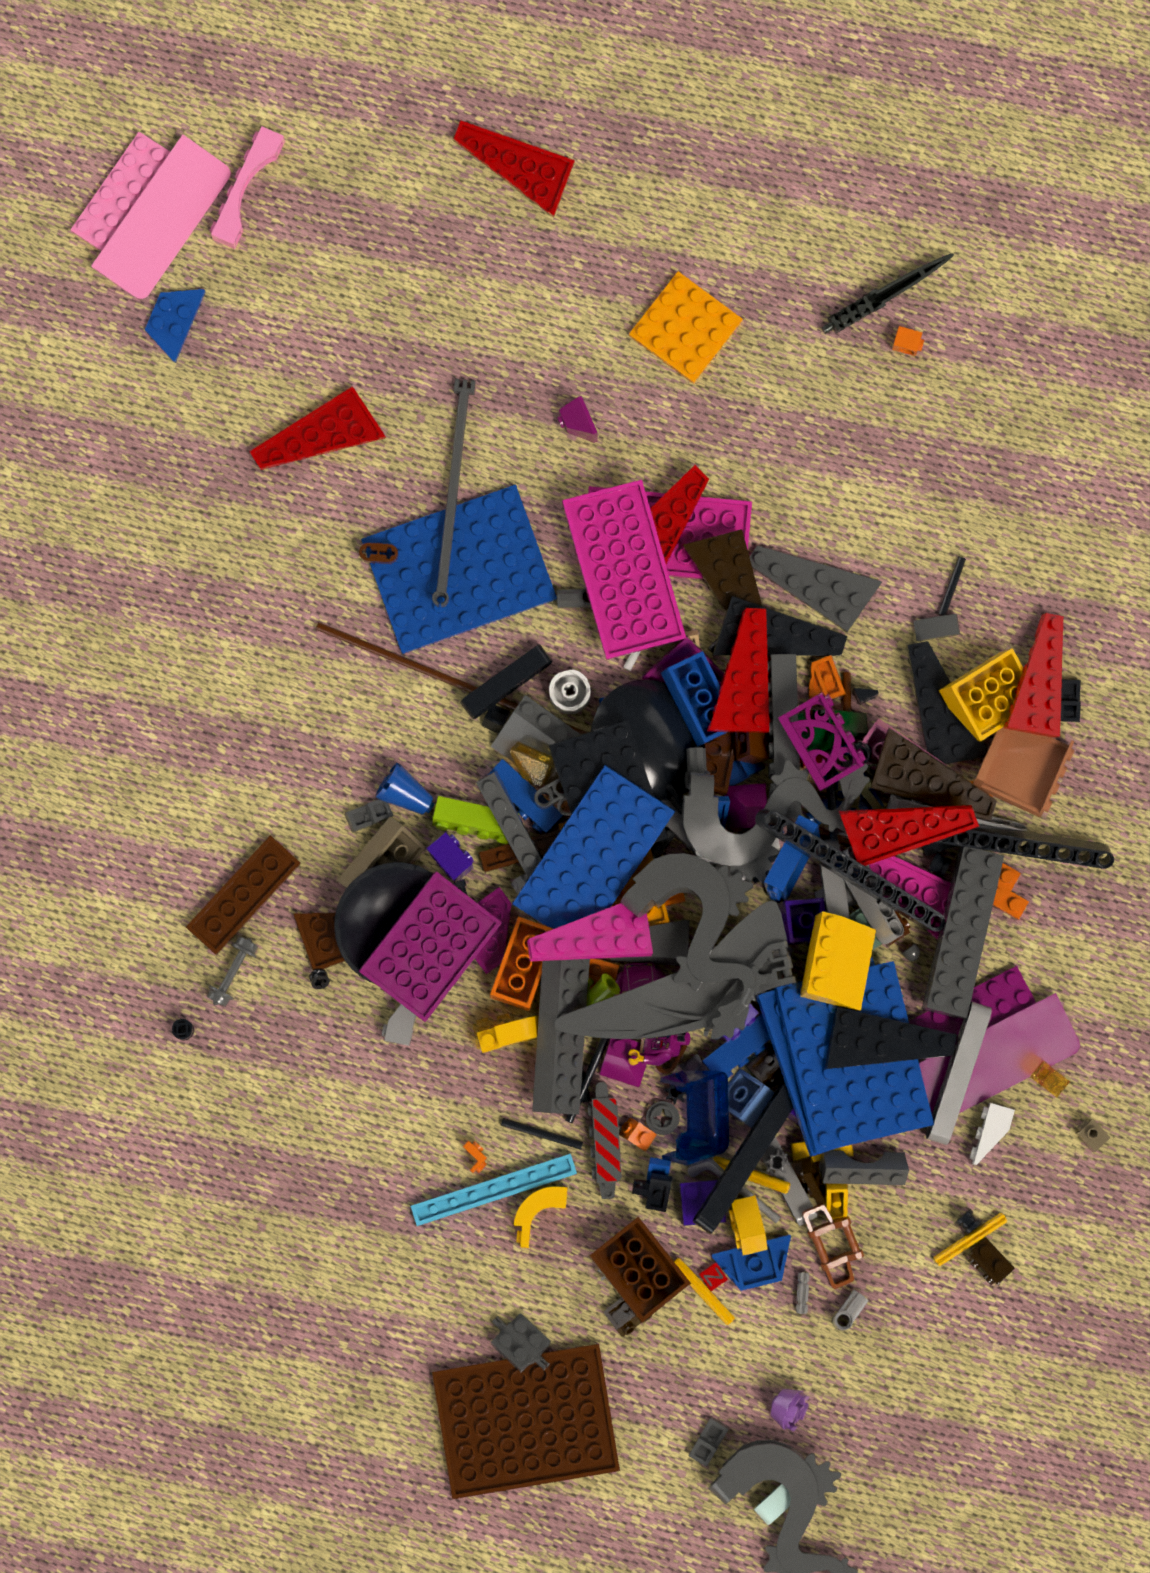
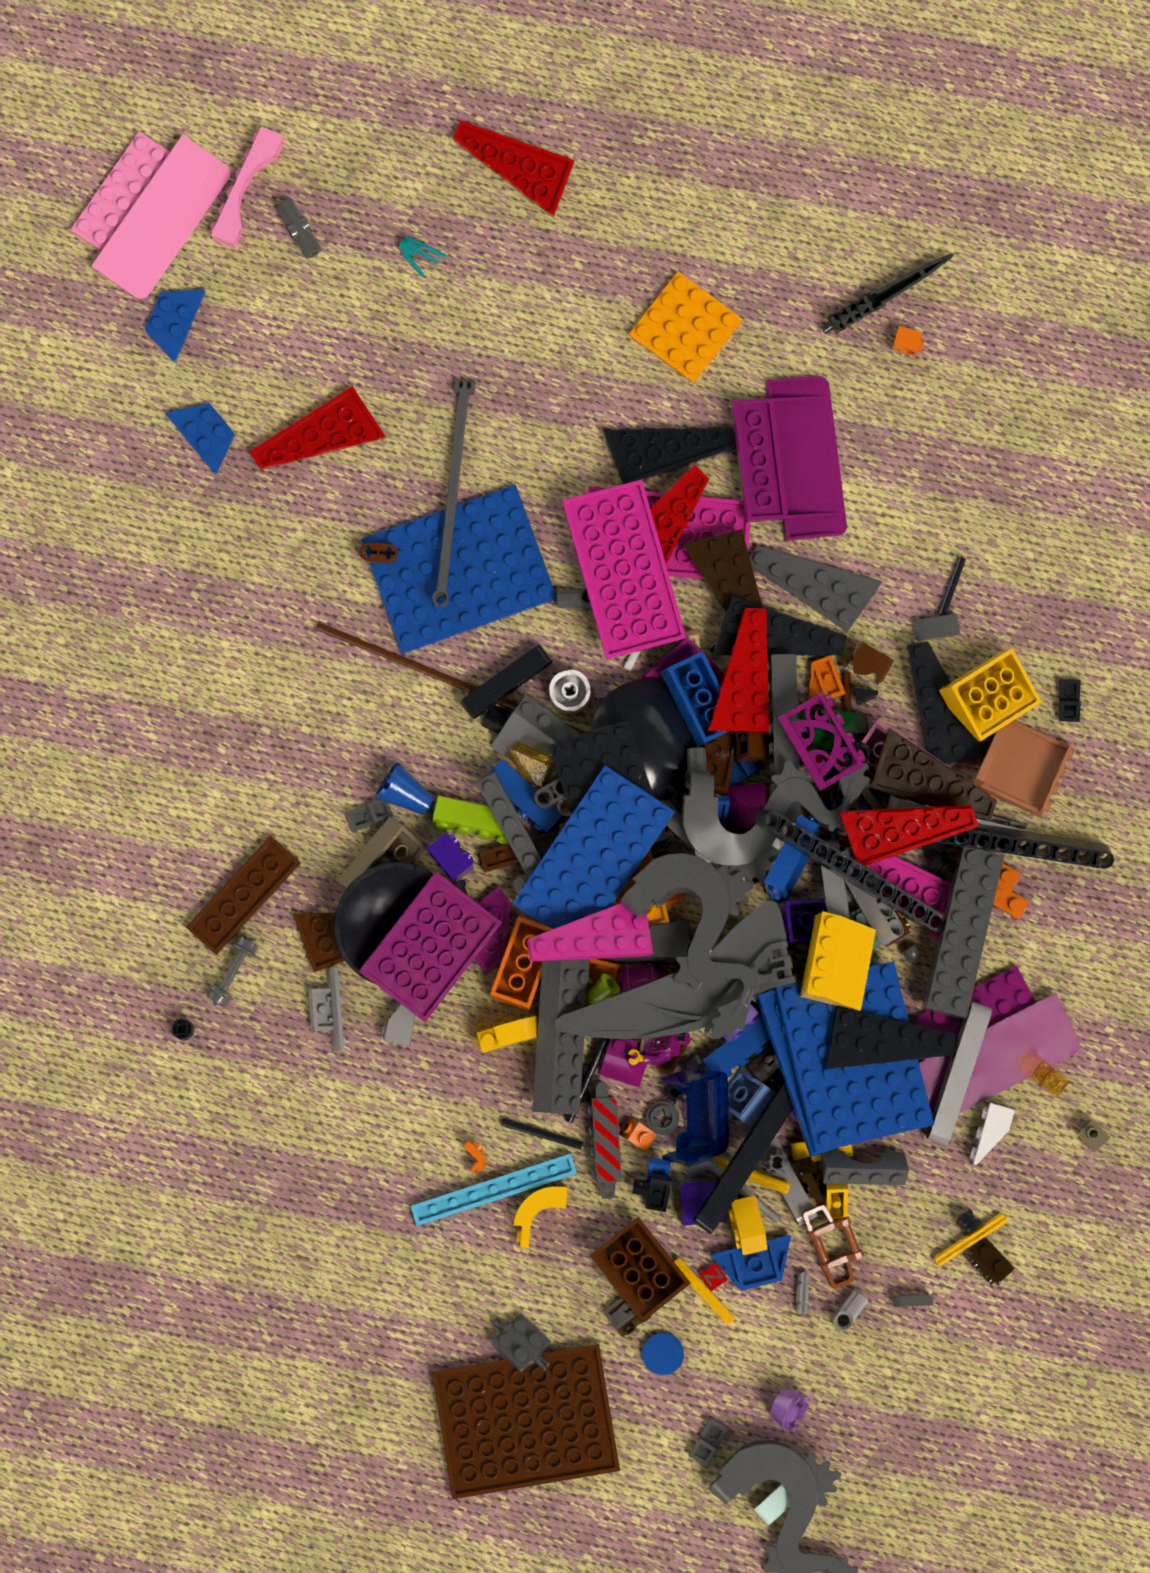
(204, 432): none -> blue wing
(299, 228): none -> dark grey piece
(314, 978): black bush -> none
(326, 1009): none -> light grey bracket
(412, 247): none -> teal plant
(577, 420): magenta slope -> none
(656, 451): none -> black wing
(663, 1353): none -> blue tile
(791, 458): none -> magenta slope
(869, 660): none -> reddish brown piece
(912, 1300): none -> dark grey beam
(1040, 685): red wing -> none

